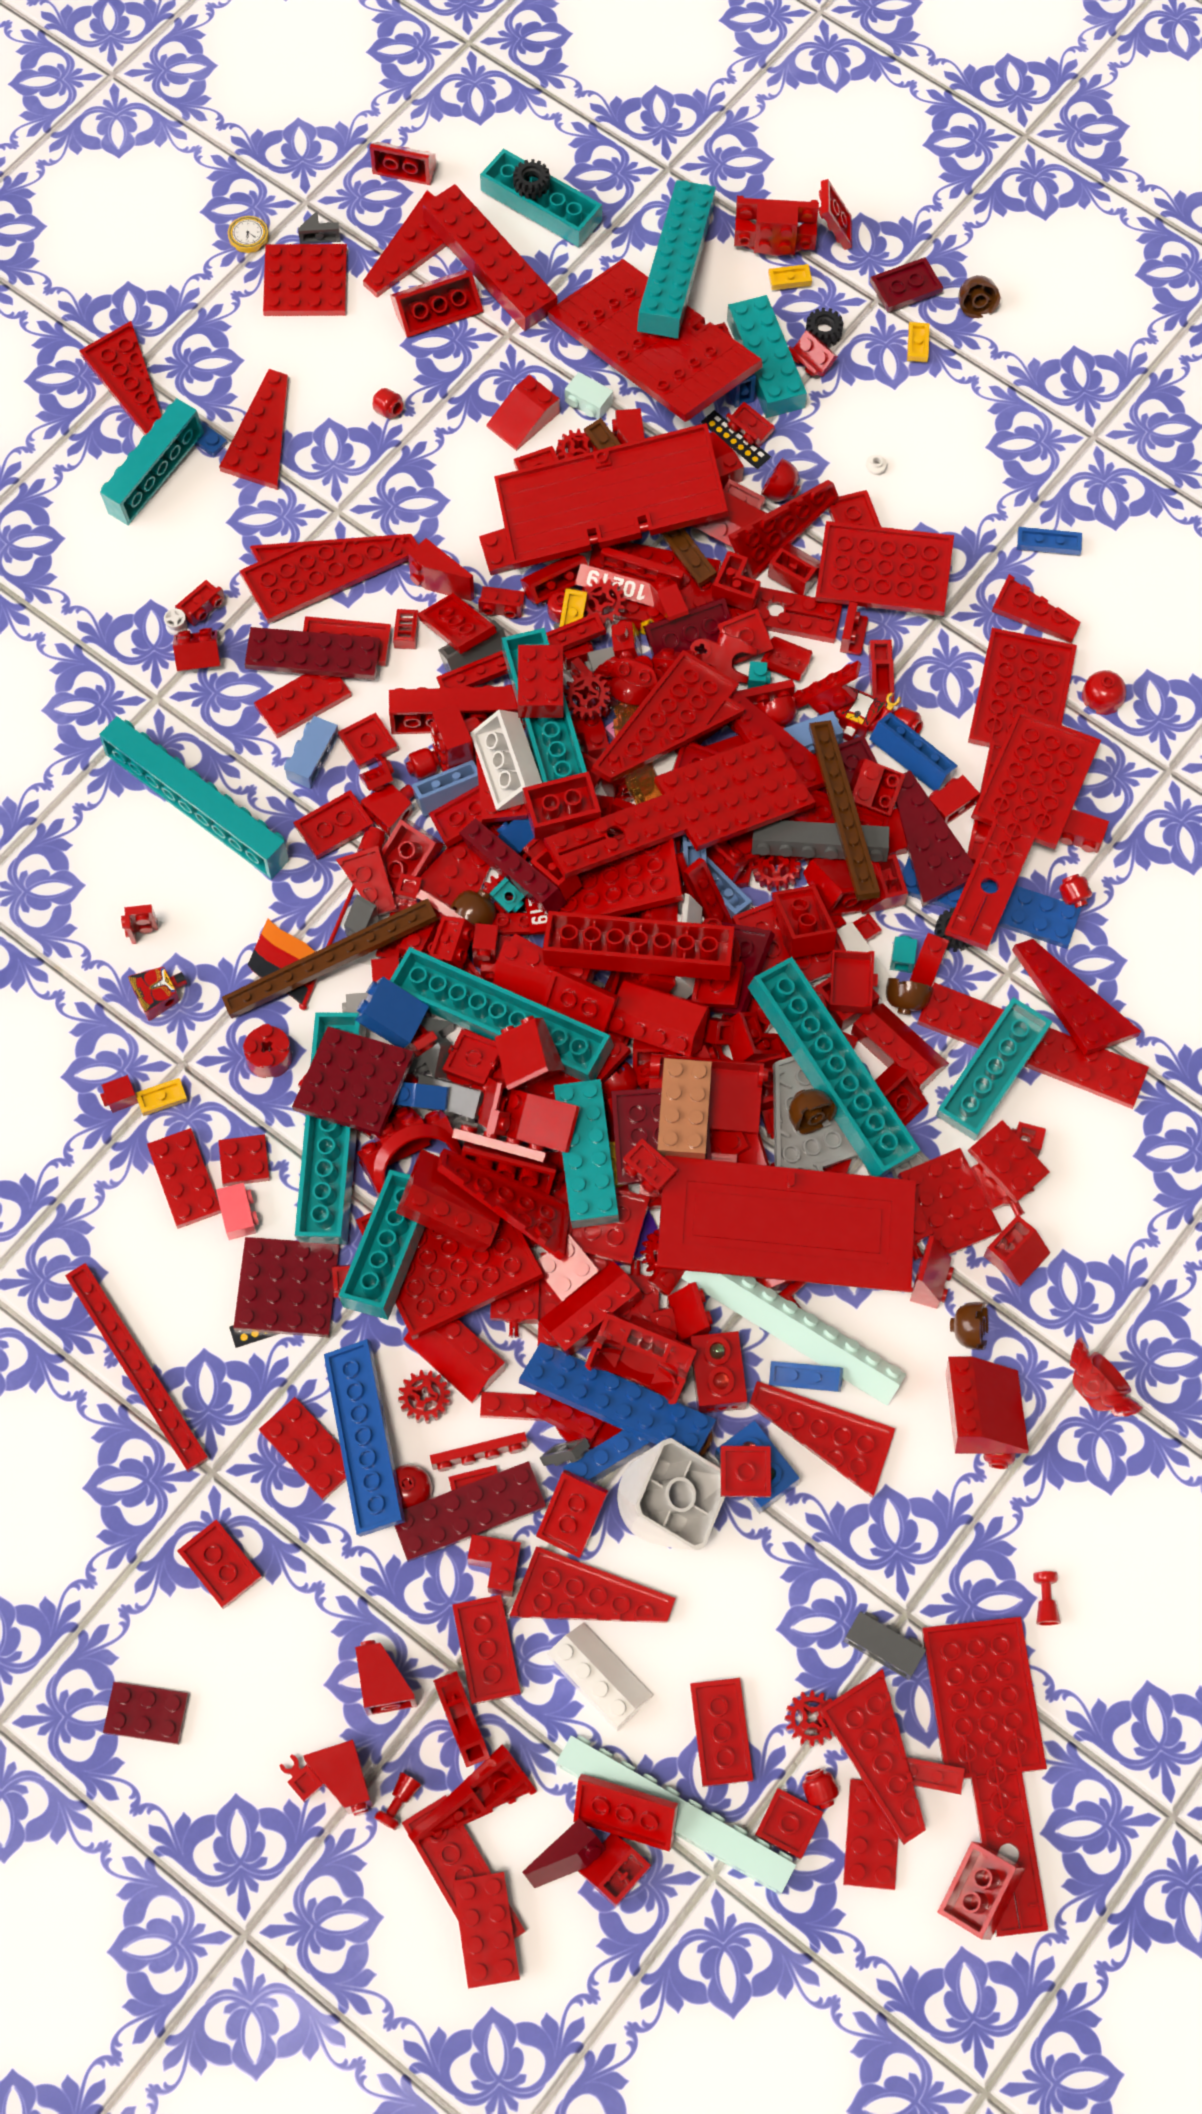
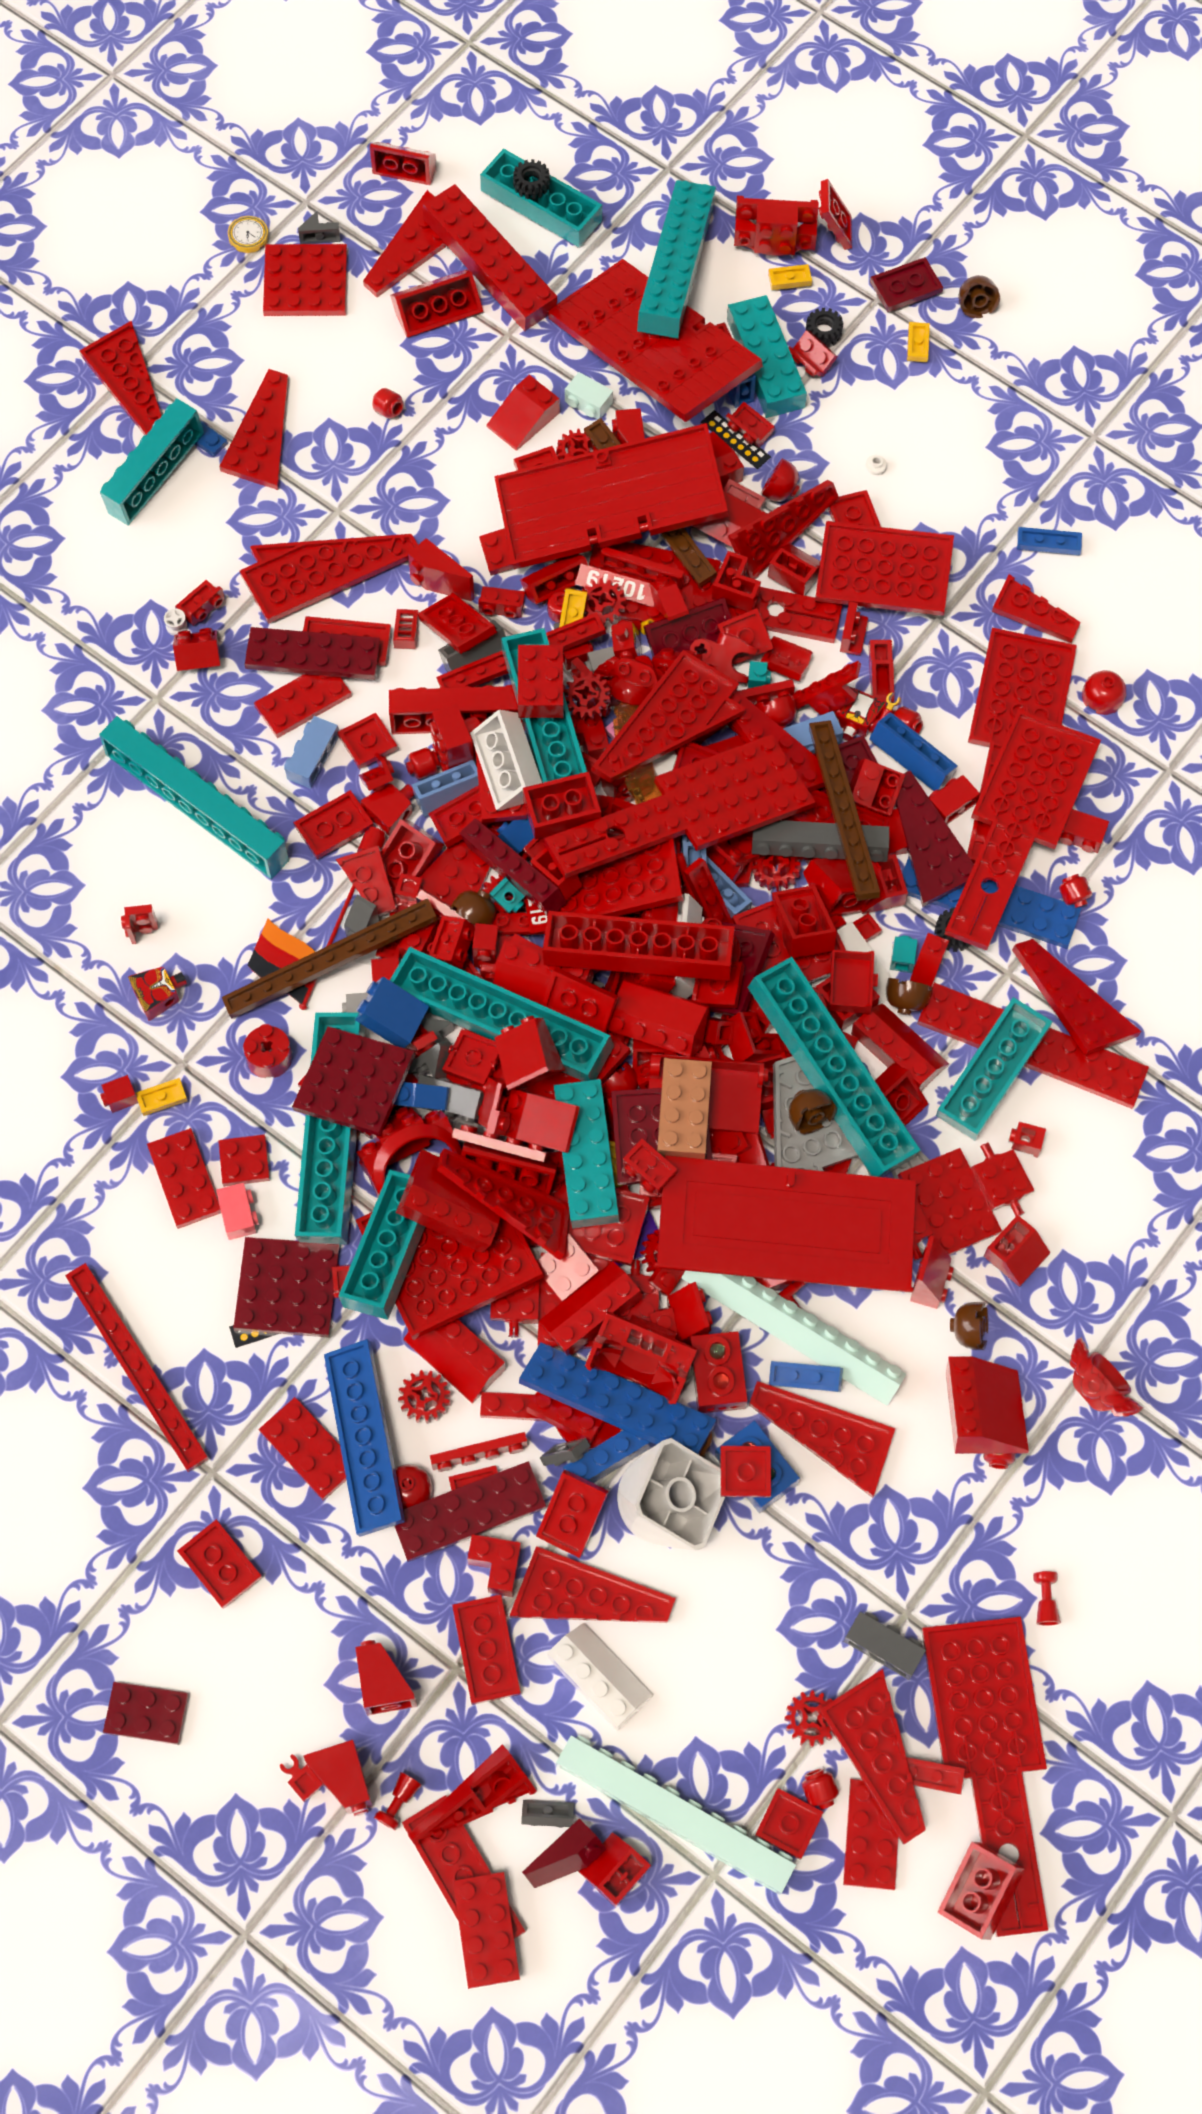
(461, 1719): red arch -> none
(547, 1813): none -> dark grey plate
(625, 1812): red plate -> none
(721, 1732): red plate -> none
(1008, 1161): red plate -> none

